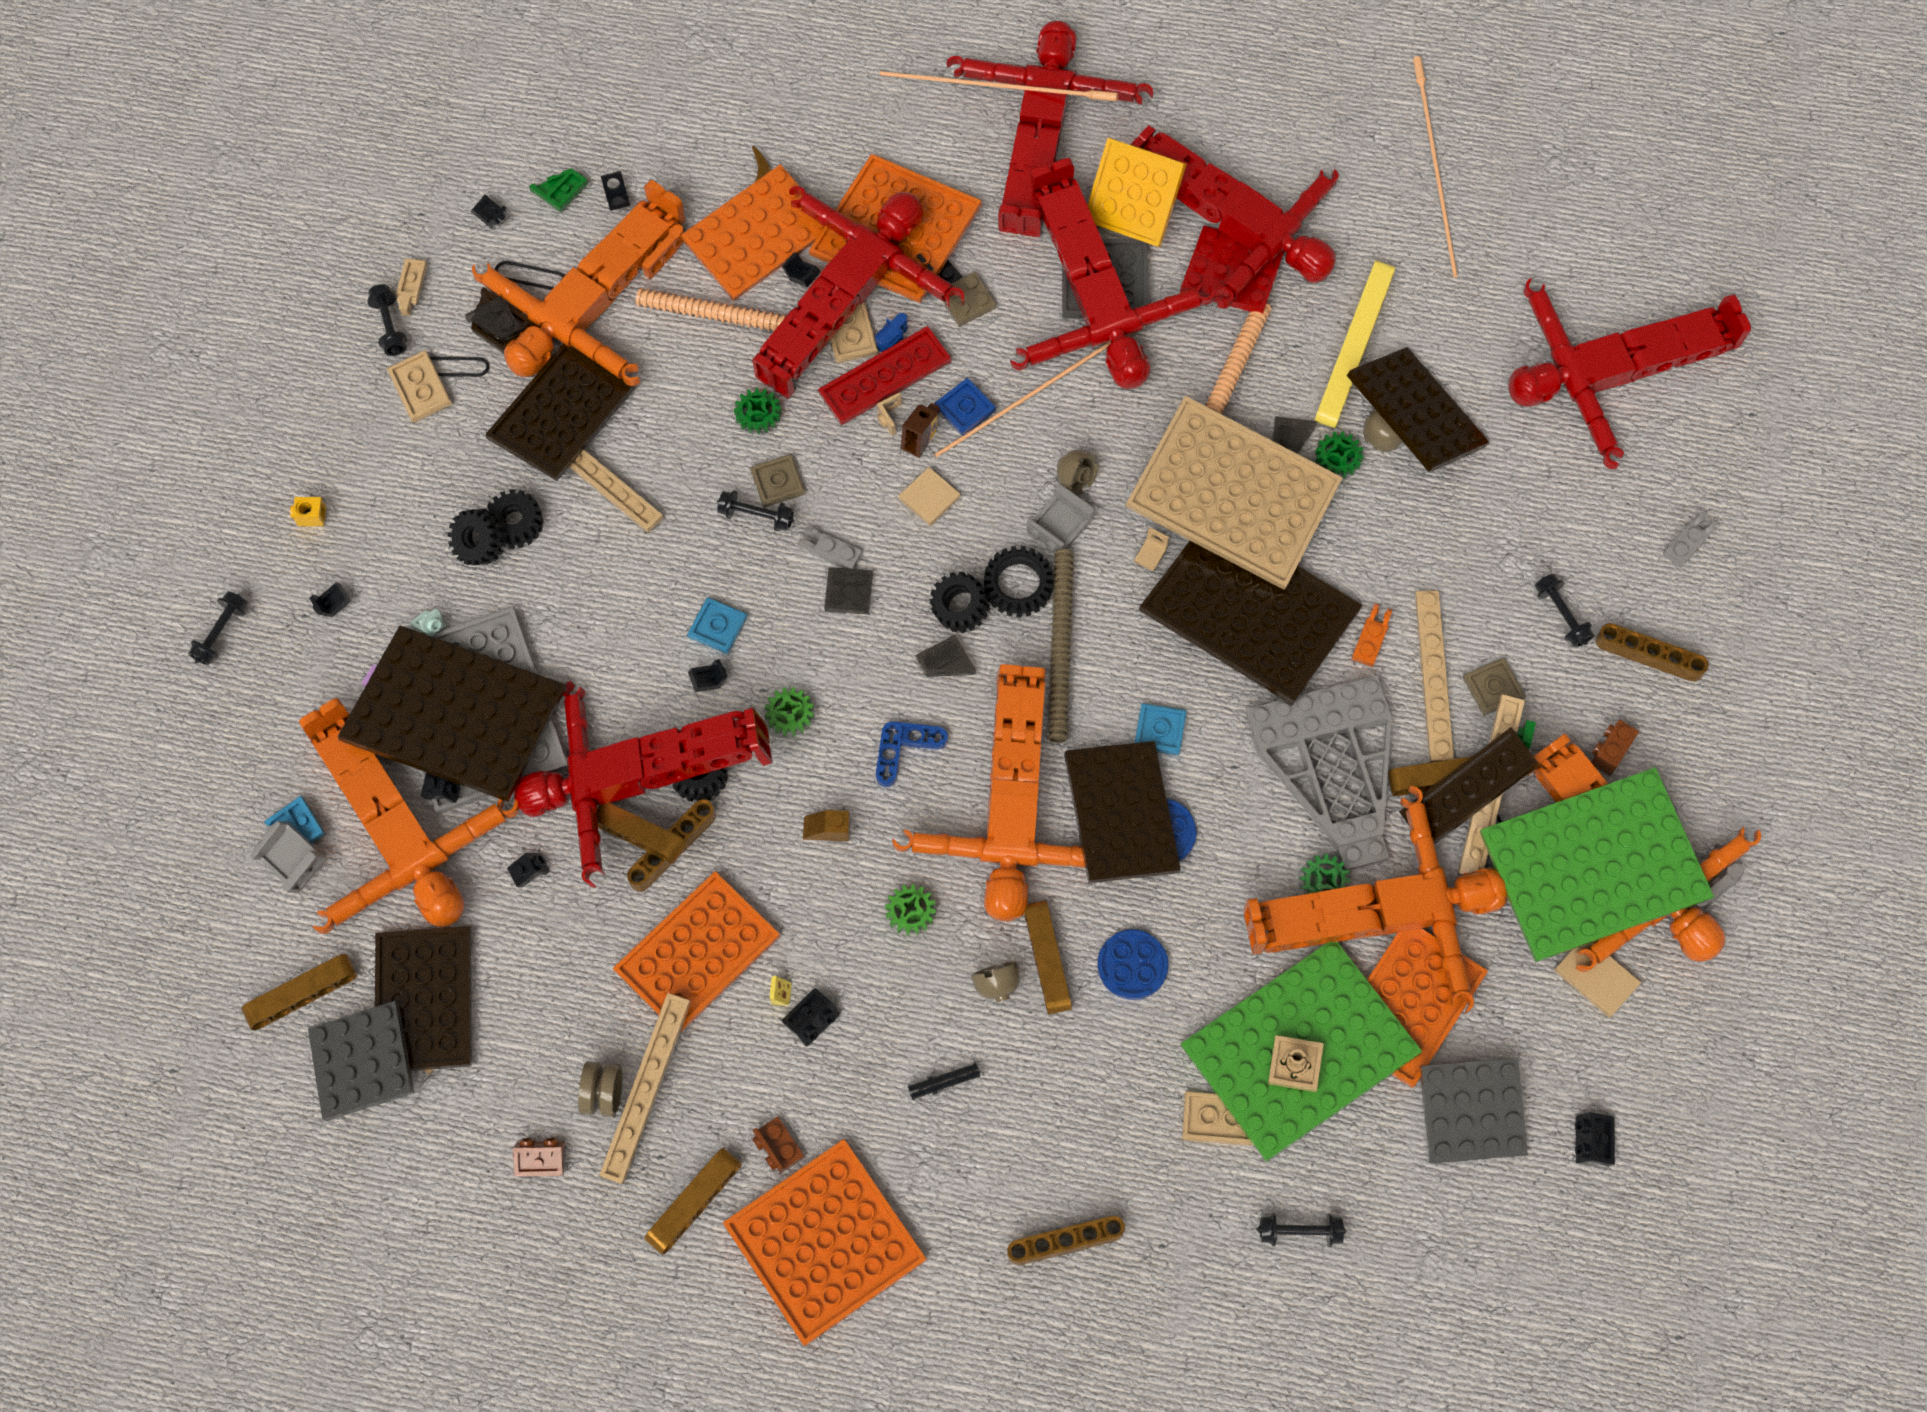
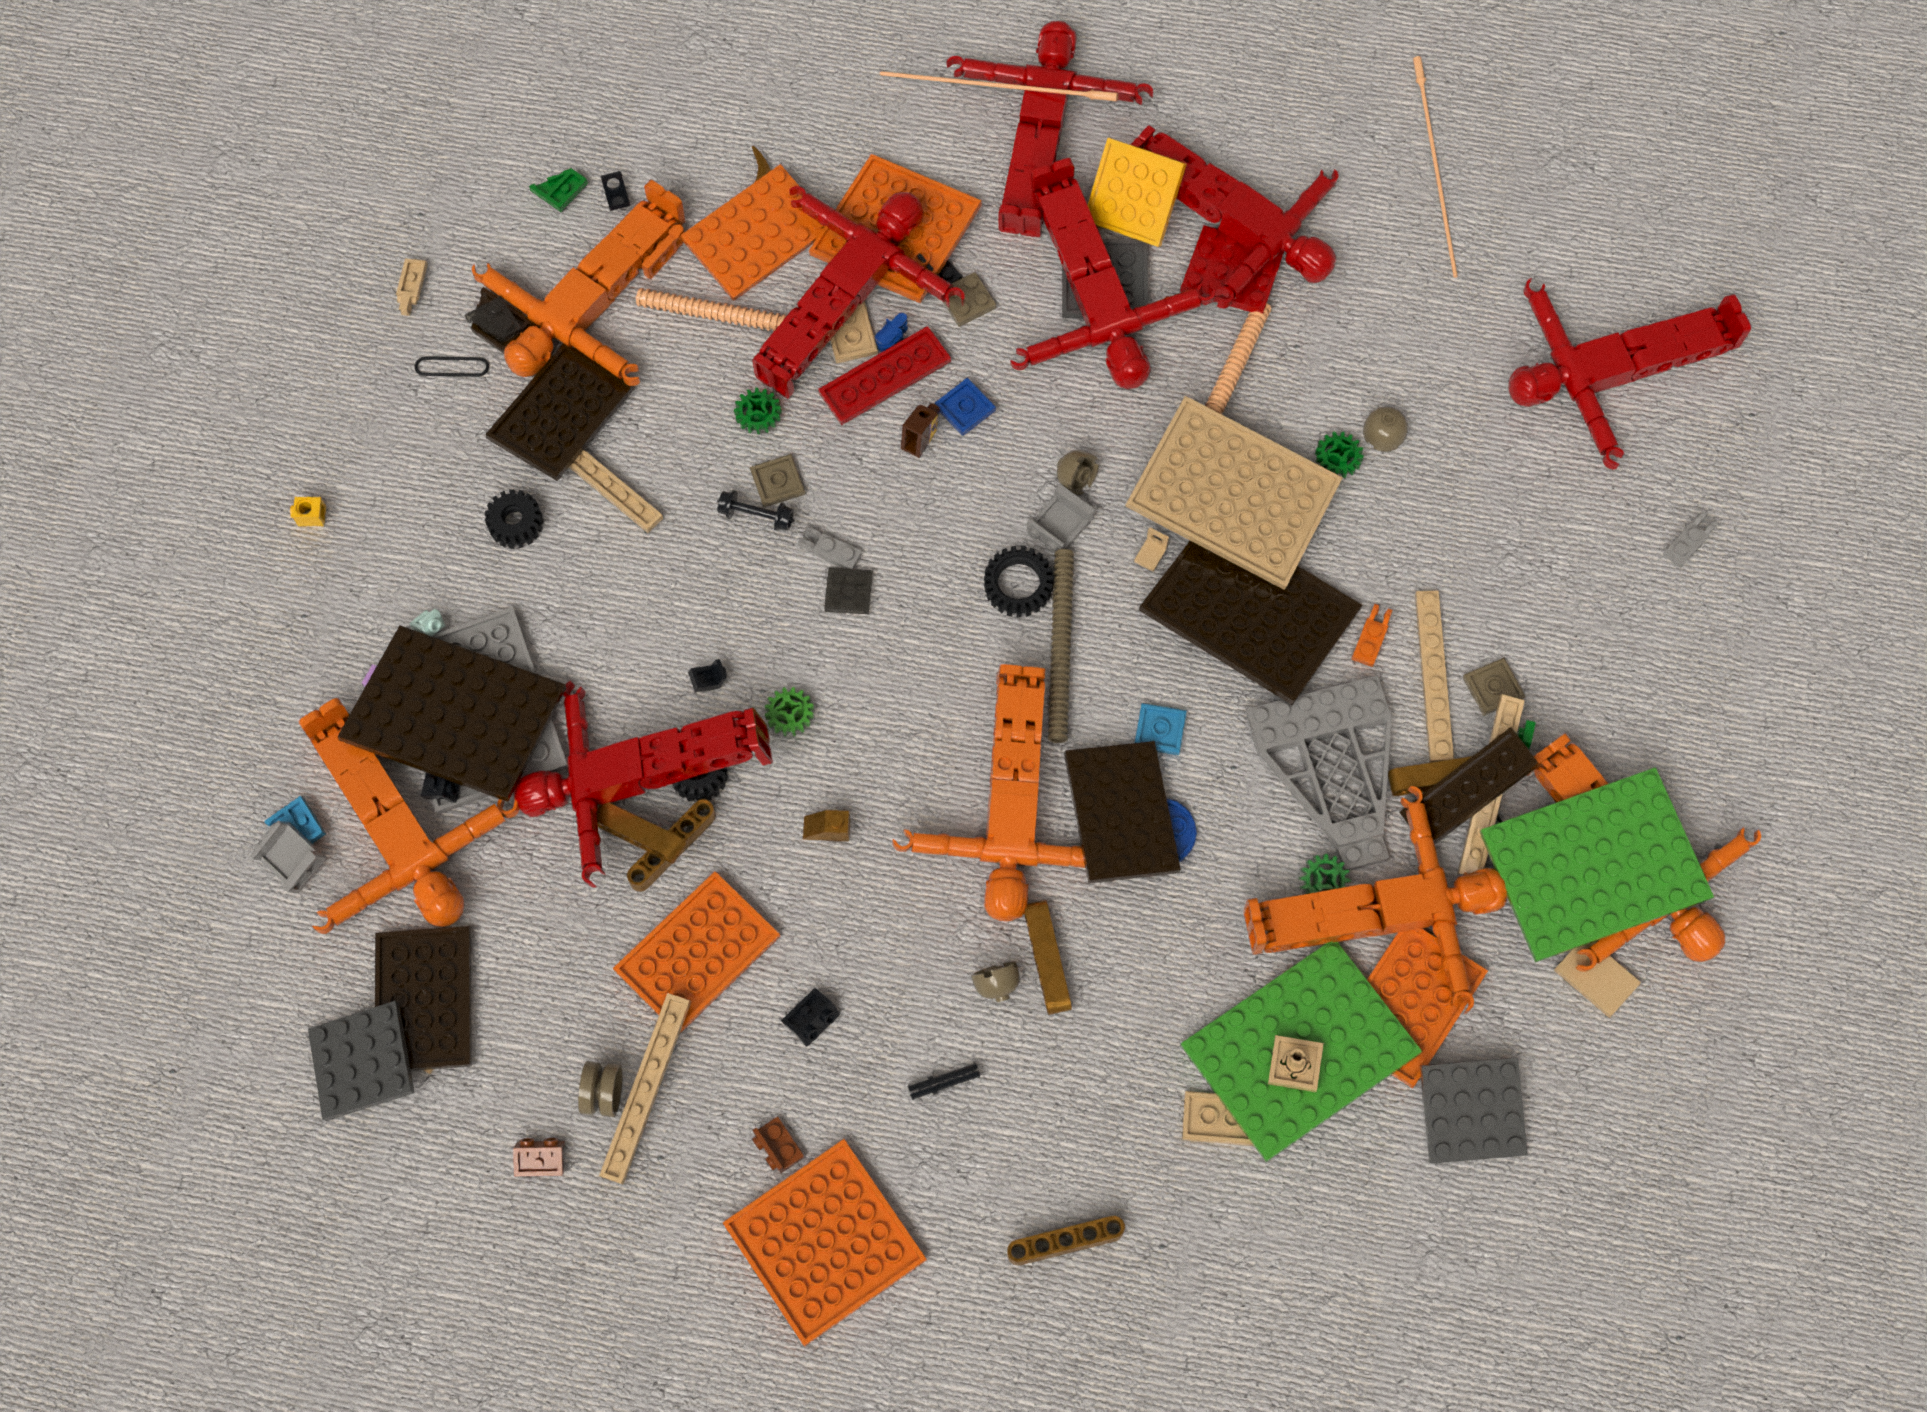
(202, 652): black piece -> none
(299, 992): pearl gold beam -> none
(330, 601): black bracket -> none
(381, 298): black piece -> none
(419, 386): tan tile -> none
(489, 211): black bracket -> none
(490, 537): black tyre -> none
(527, 868): black bracket -> none
(529, 267): black piece -> none
(692, 1201): pearl gold beam -> none
(717, 625): dark azure tile -> none
(780, 991): light yellow slope -> none
(800, 271): black bracket -> none
(882, 408): tan bracket -> none
(902, 739): blue beam -> none
(917, 915): bright green gear -> none
(929, 496): tan tile -> none
(945, 659): clear smoke wing -> none
(951, 587): black tyre -> none
(1023, 399): light nougat piece -> none
(1132, 964): blue tile -> none
(1292, 432): clear smoke wing -> none
(1333, 1230): black piece -> none
(1355, 343): light yellow beam -> none
(1418, 409): dark brown plate -> none
(1548, 587): black piece -> none
(1595, 1139): black bracket -> none
(1614, 748): dark orange brick -> none
(1662, 649): pearl gold beam -> none
(1721, 886): light grey hinge -> none

